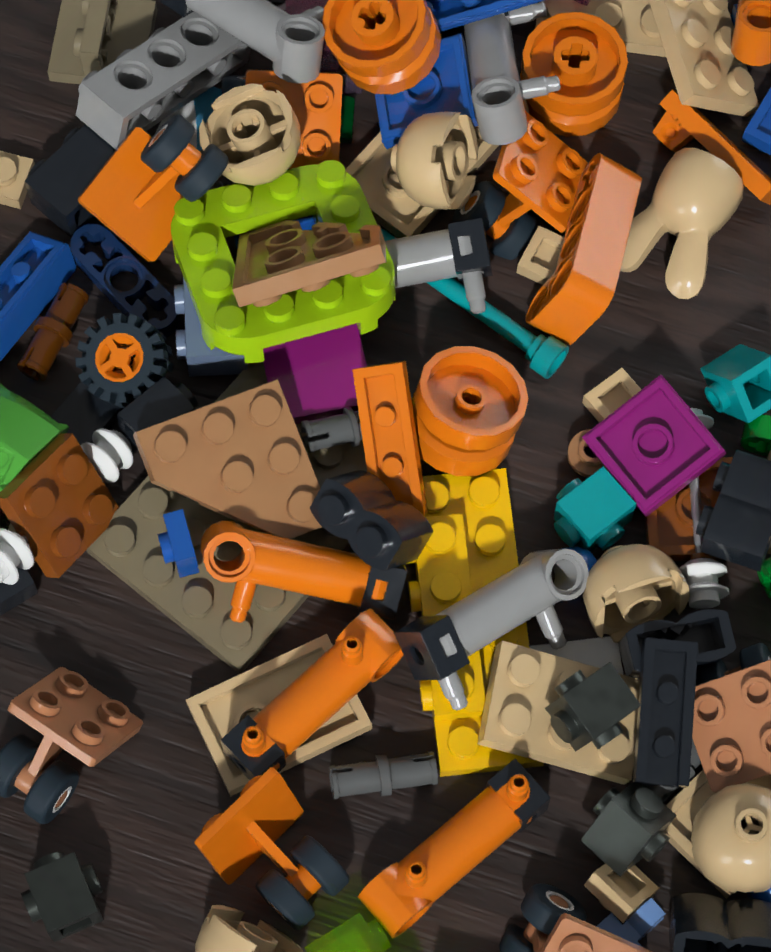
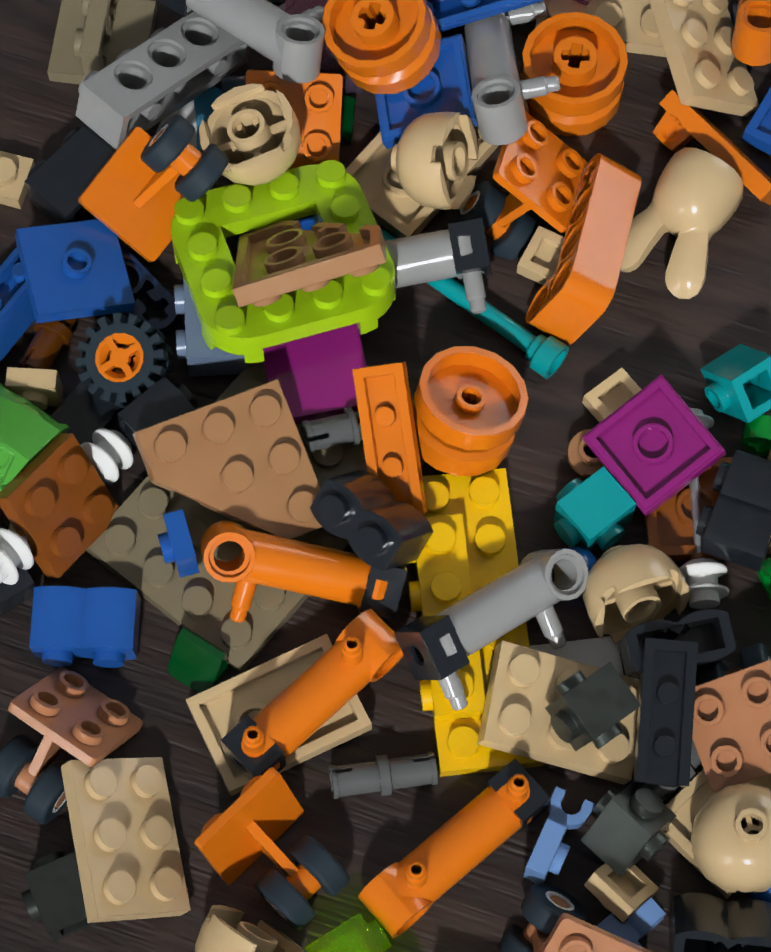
(37, 386): none -> tan plate
(74, 270): none -> blue plate
(85, 624): none -> blue brick
(125, 839): none -> tan plate
(197, 661): none -> dark green slope
(549, 850): none -> medium blue plate

